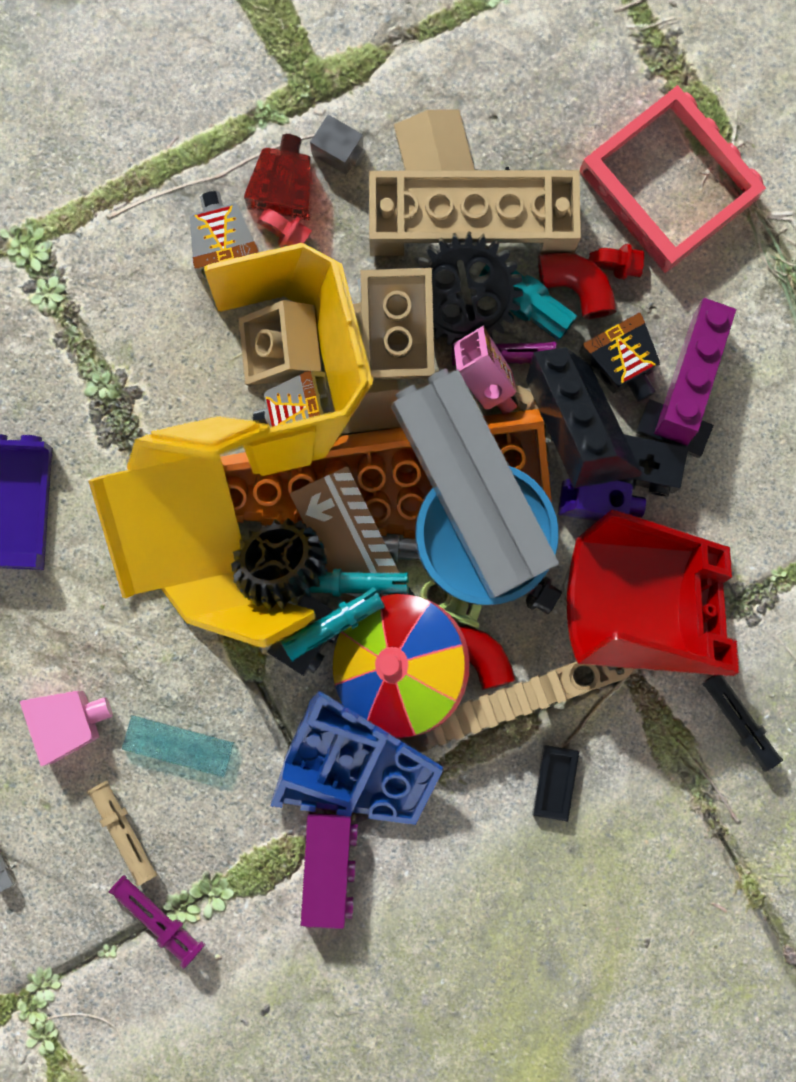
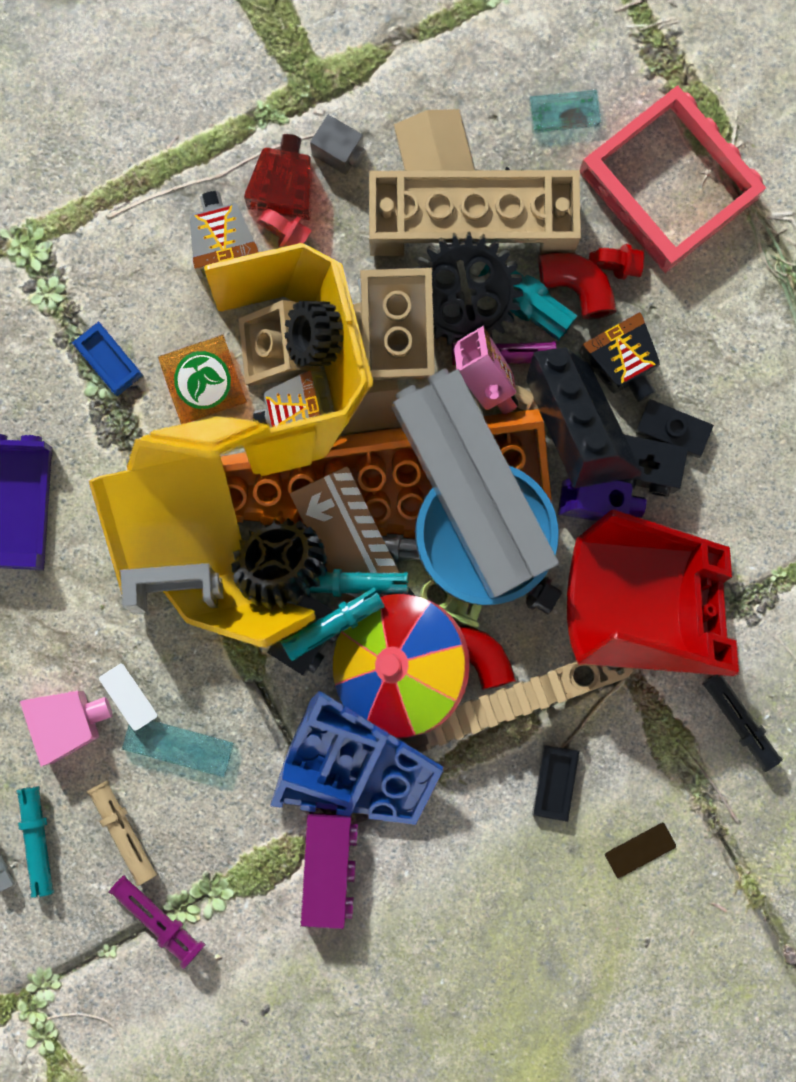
(34, 836): none -> teal pin
(107, 359): none -> blue tile
(128, 697): none -> white sticker
(139, 582): none -> light grey panel
(202, 379): none -> slope
(313, 333): none -> black tyre
(564, 111): none -> clear light blue tile
(640, 850): none -> dark brown sticker
(695, 372): magenta brick -> none

